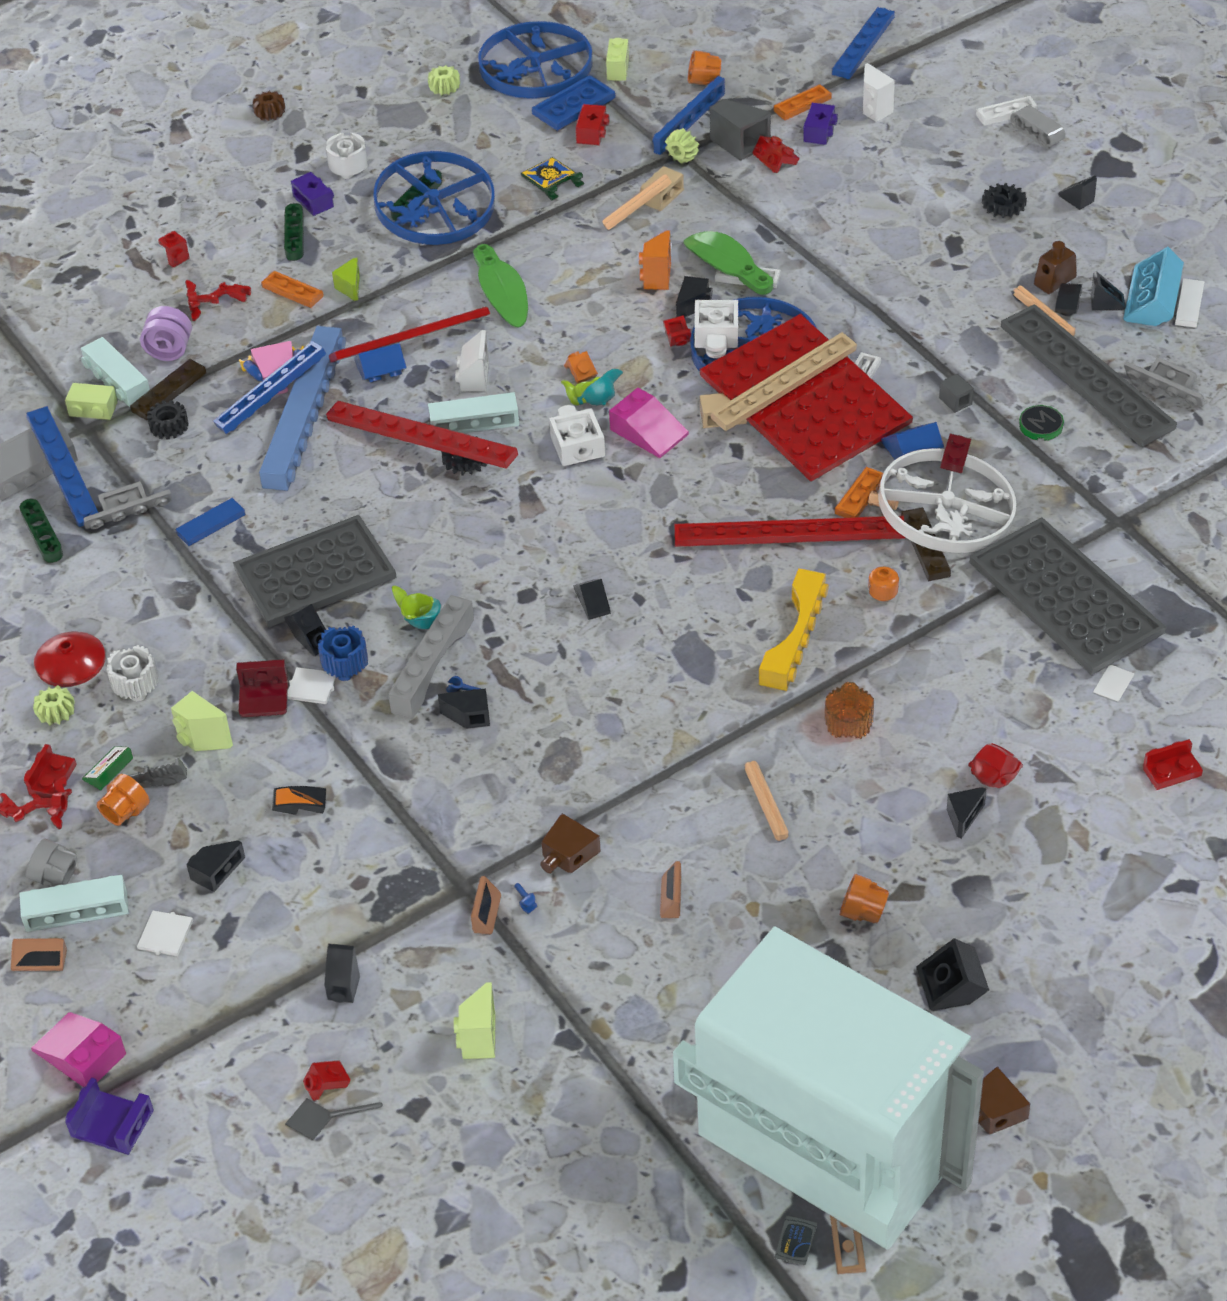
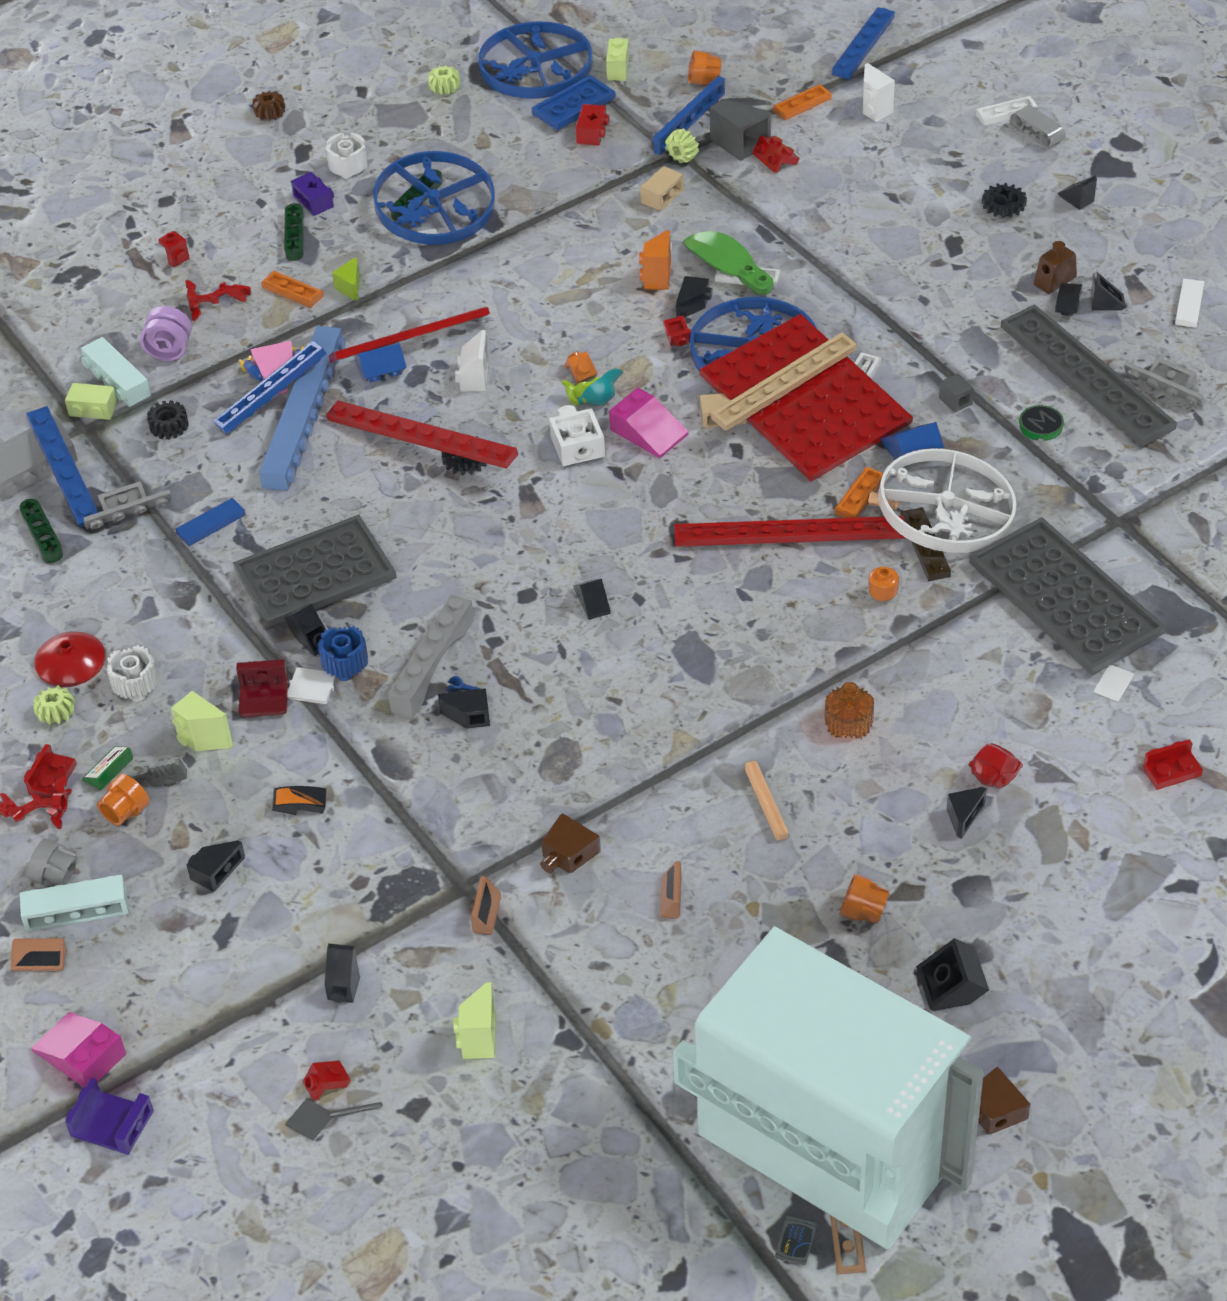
(165, 933): white piece -> none
(169, 387): dark brown plate -> none
(417, 608): lime hair -> none
(475, 413): light aqua brick -> none
(502, 286): bright green plant -> none
(528, 902): blue hand -> none
(550, 174): flag -> none
(636, 202): light nougat axle -> none
(716, 326): white brick -> none
(780, 662): yellow arch -> none
(819, 123): dark purple brick -> none
(955, 453): dark red plate -> none
(1029, 300): light nougat axle -> none
(1154, 289): medium azure slope -> none

